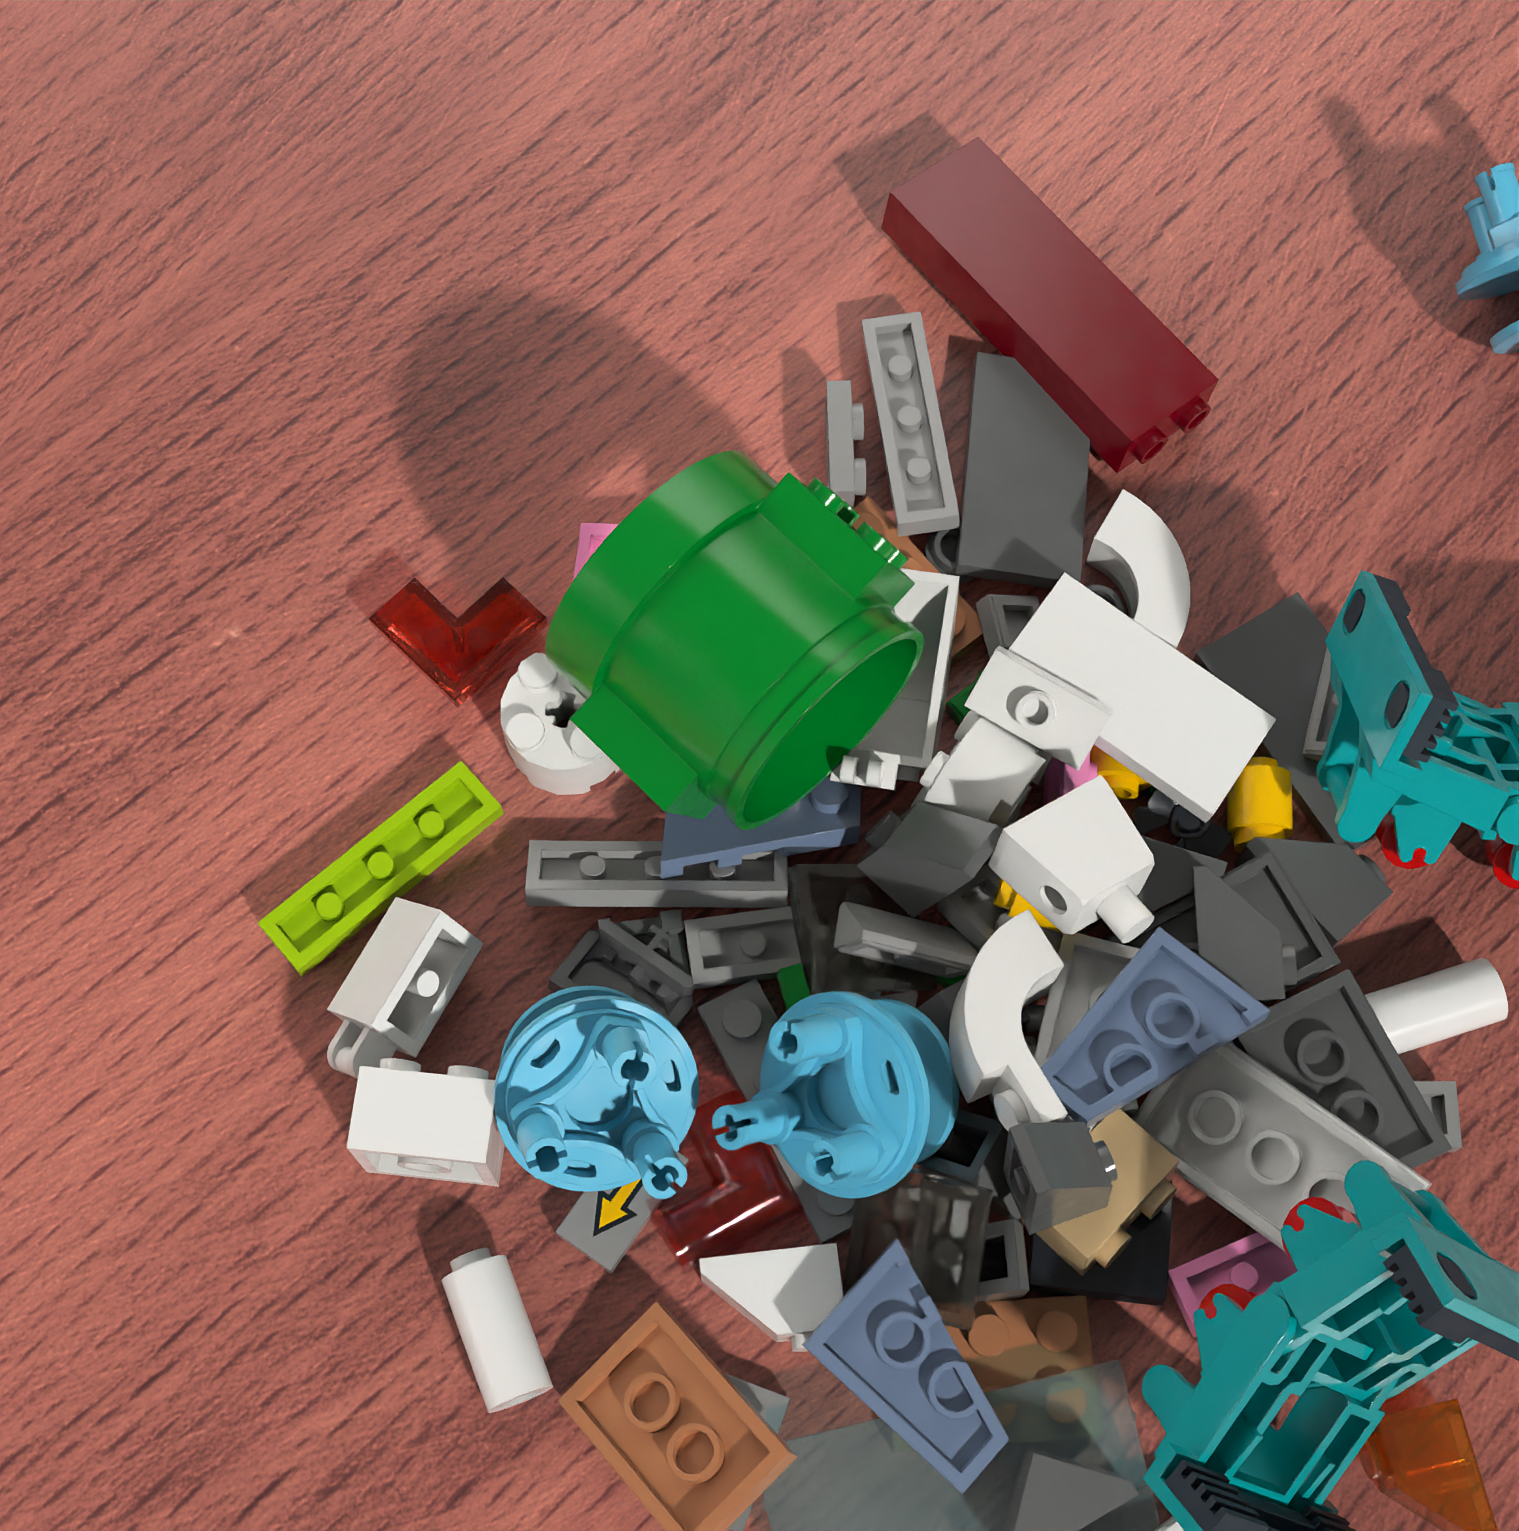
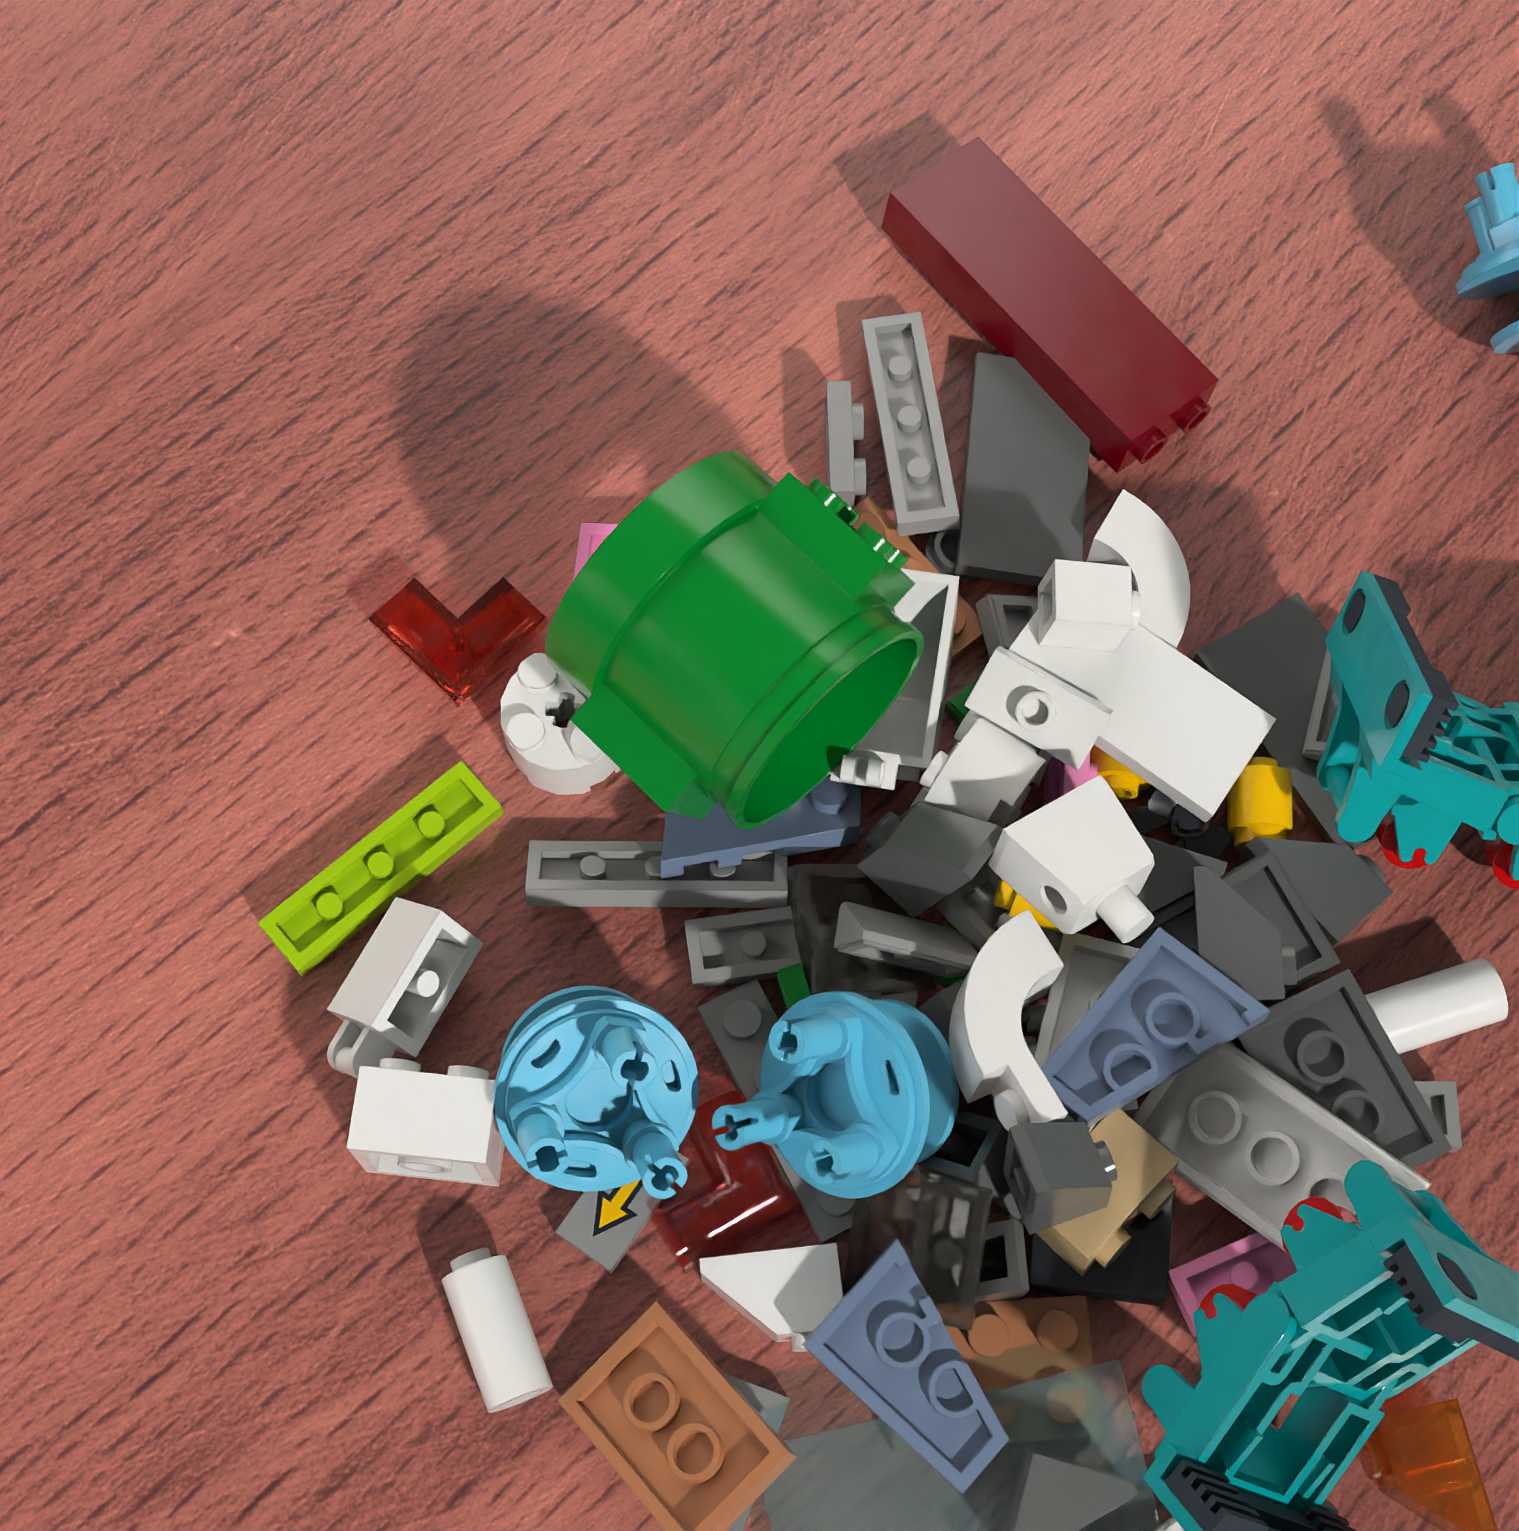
(636, 958): dark grey slope -> none
(1086, 605): none -> white brick

